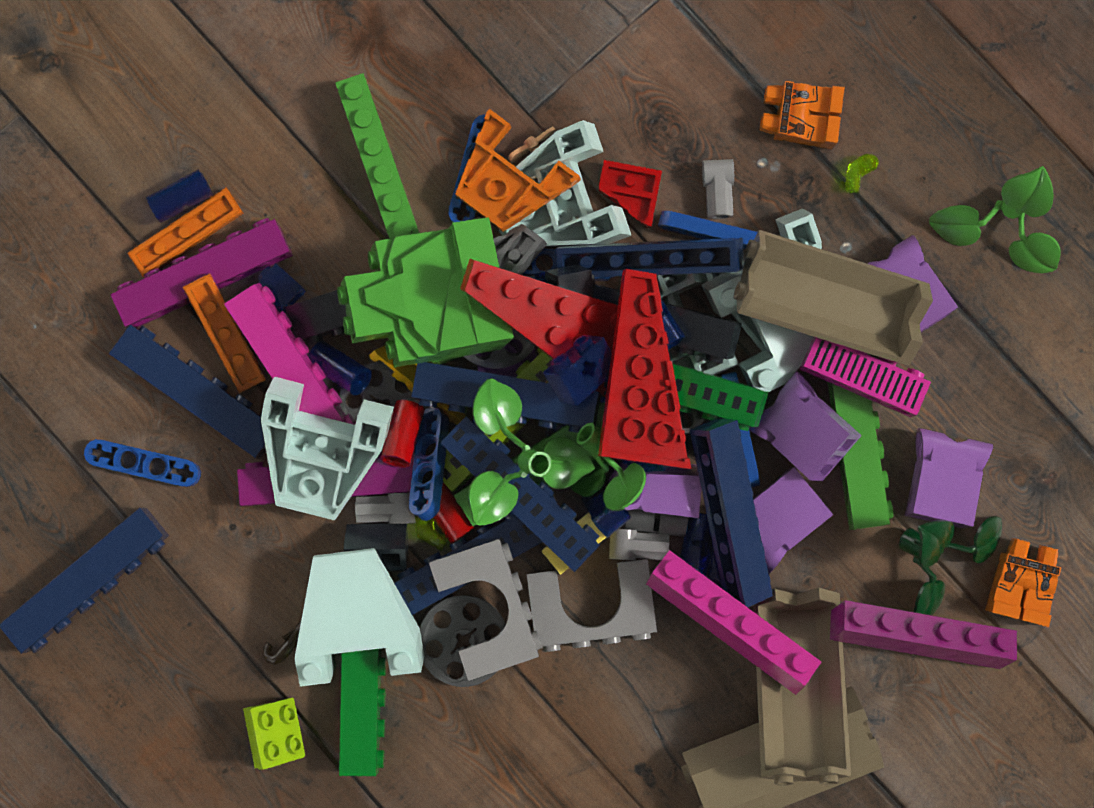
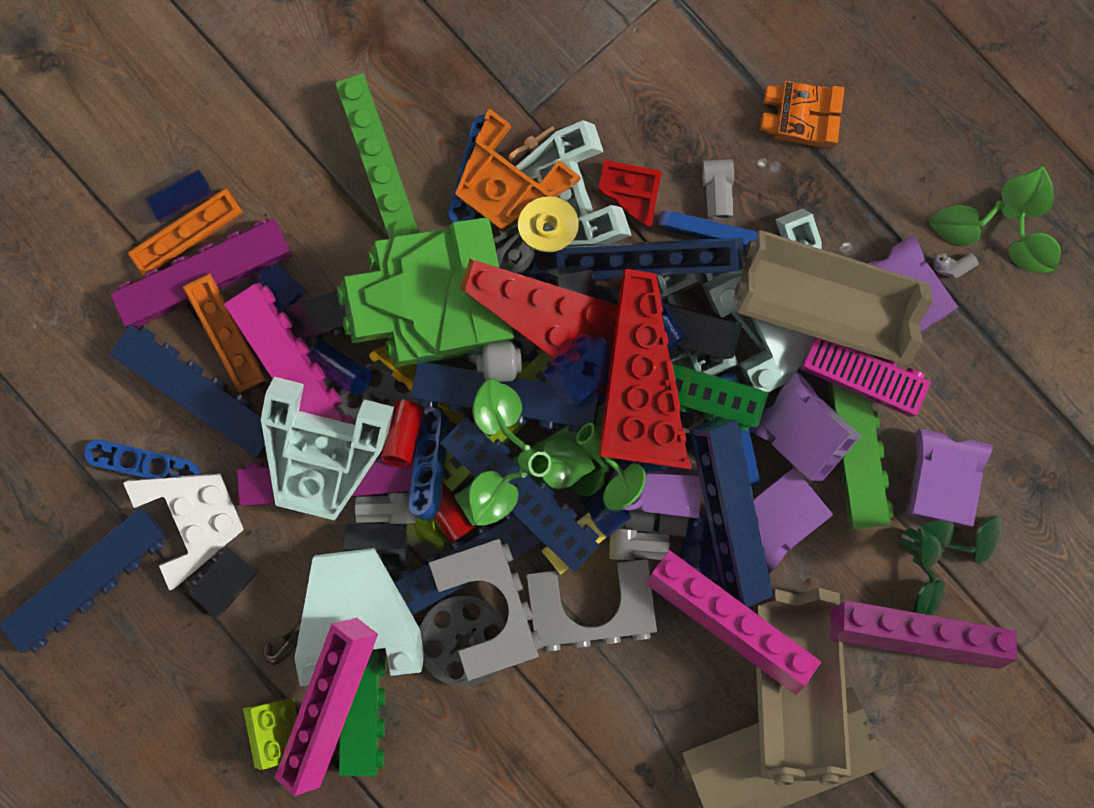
(201, 513): none -> white wing
(223, 581): none -> black brick
(326, 705): none -> dark pink brick
(499, 361): none -> light grey head
(544, 213): none -> light yellow dish
(858, 169): clear neon green arm -> none
(953, 268): none -> light grey arm
(1023, 585): orange hips -> none

